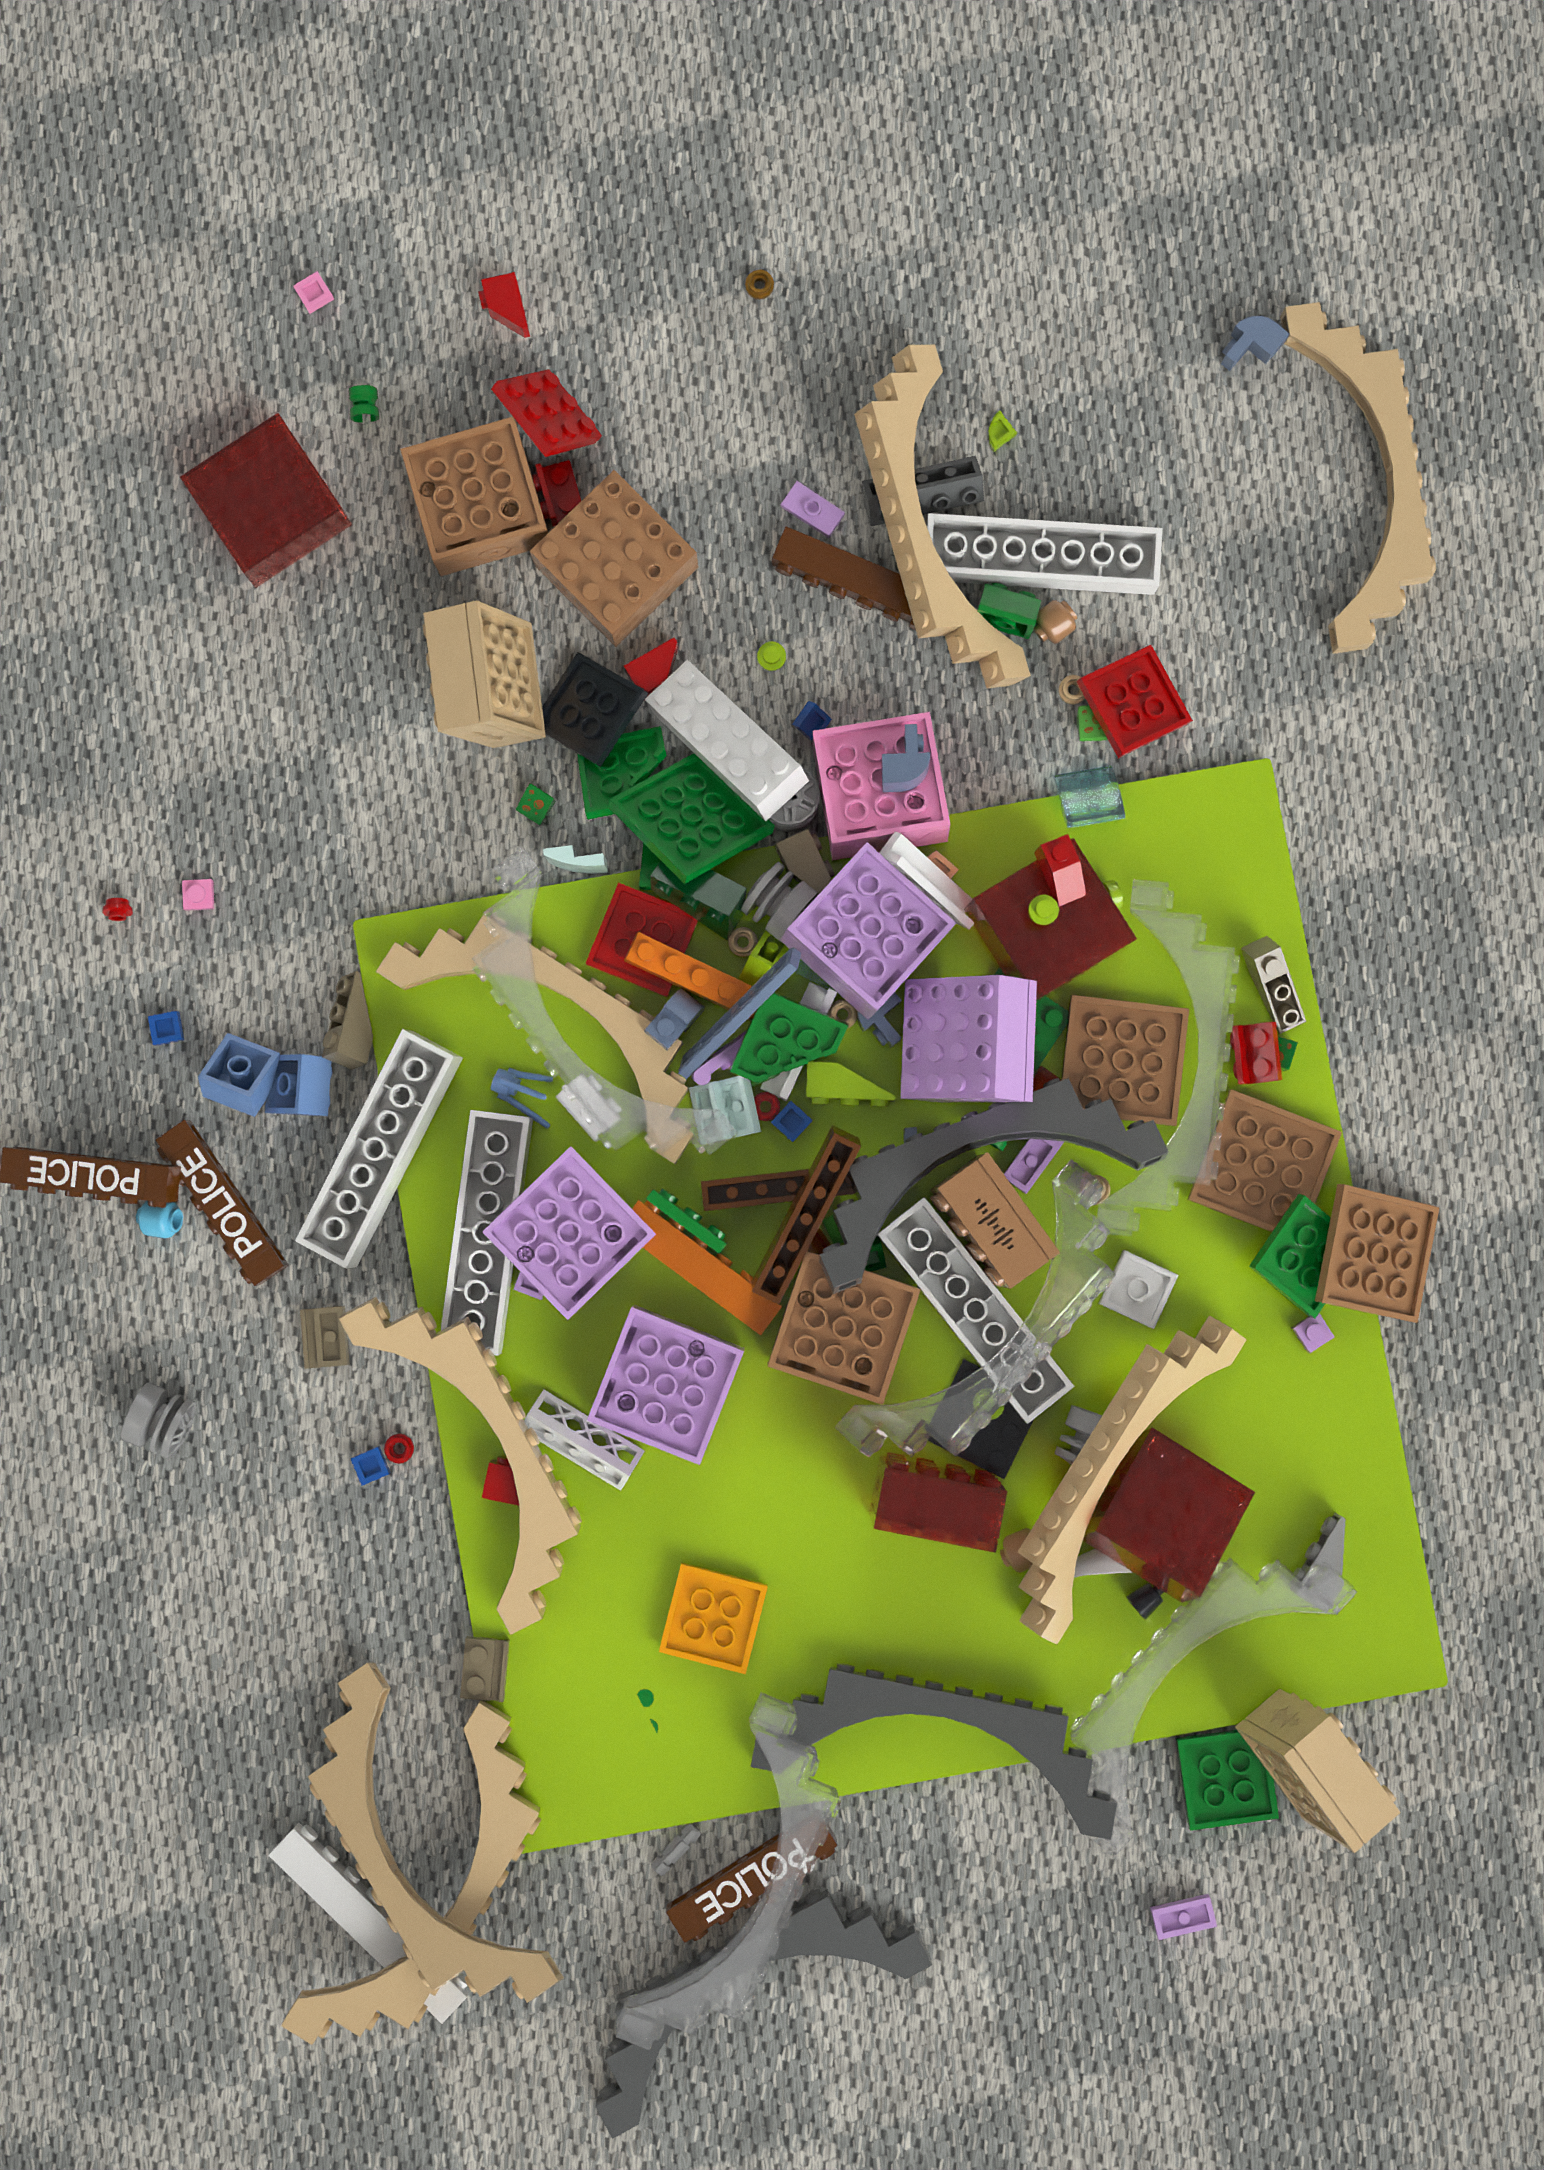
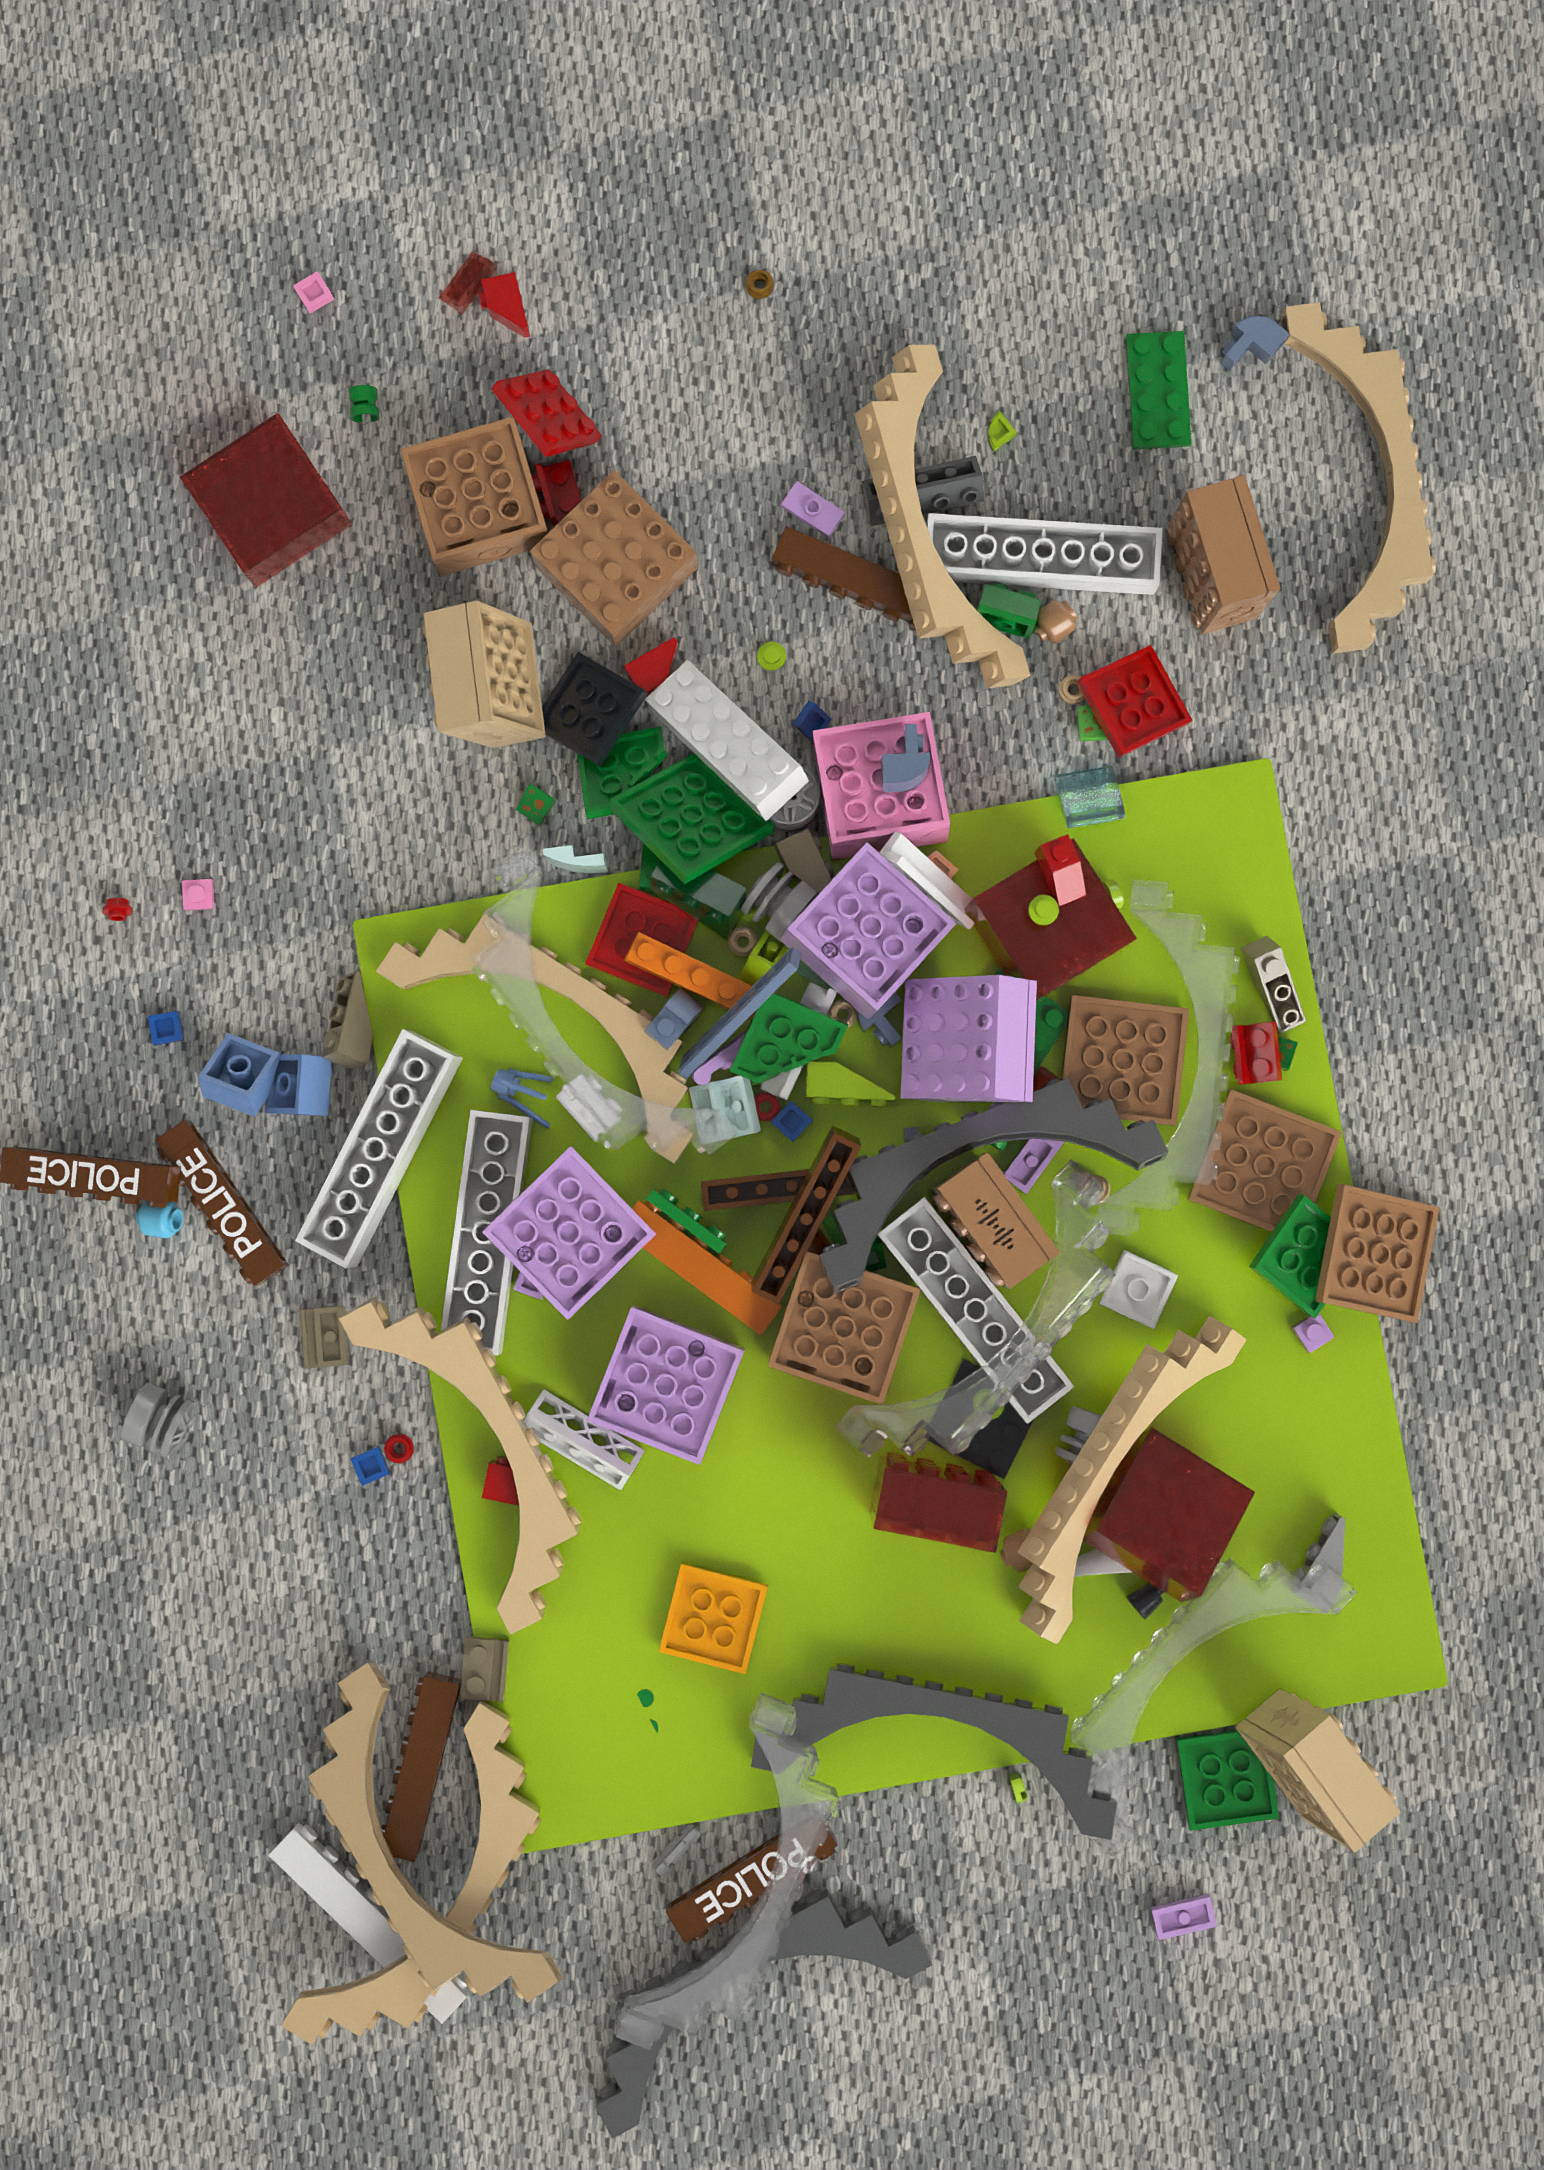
(421, 1764): none -> reddish brown brick
(467, 282): none -> clear red slope
(1018, 1787): none -> lime tile
(1158, 390): none -> green plate
(1222, 555): none -> medium nougat piece

